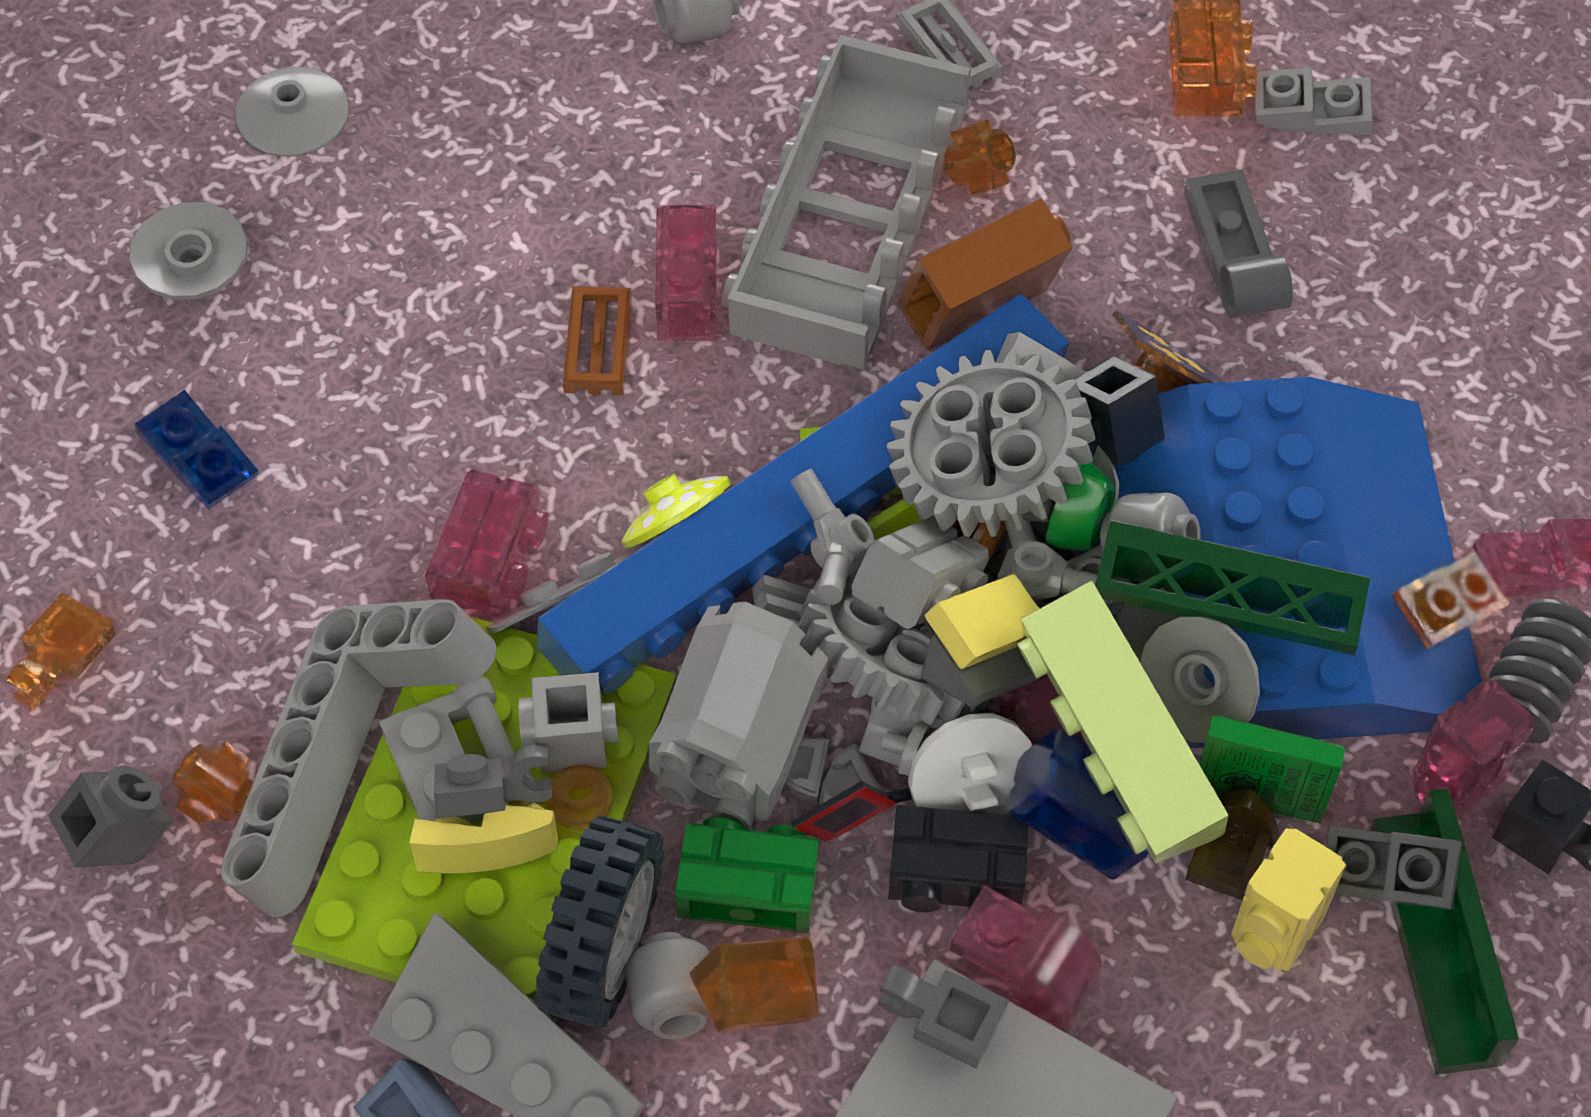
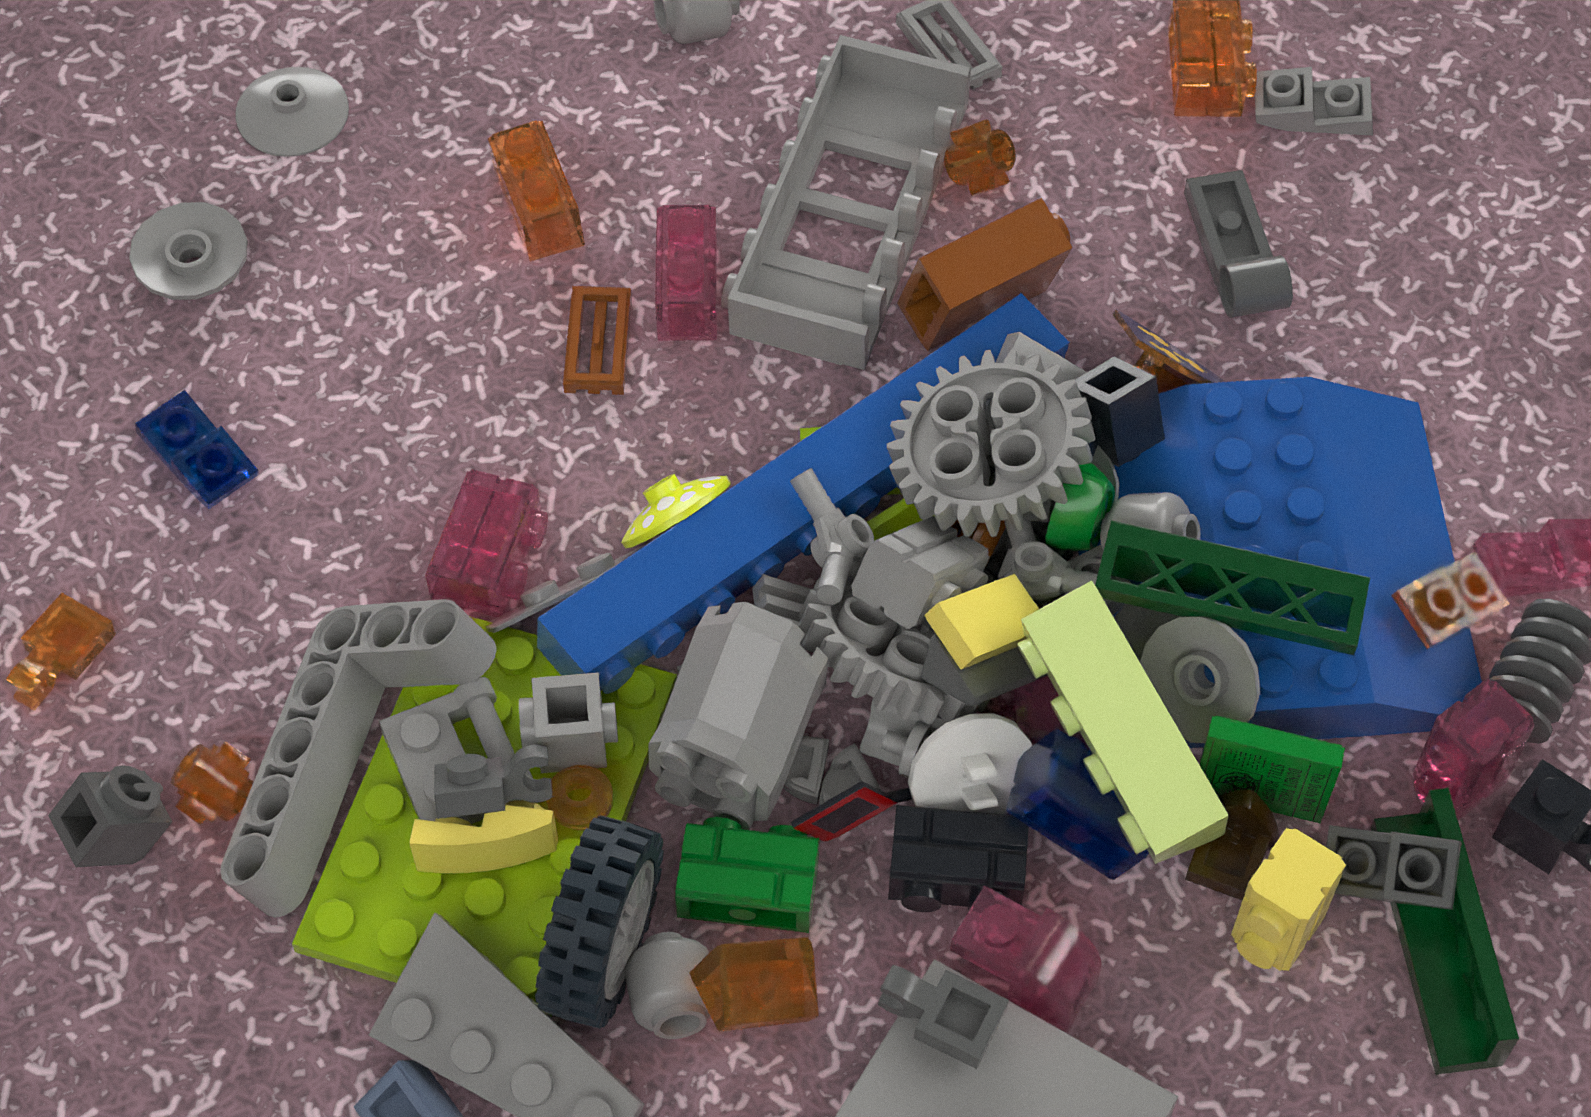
(536, 190): none -> clear orange brick

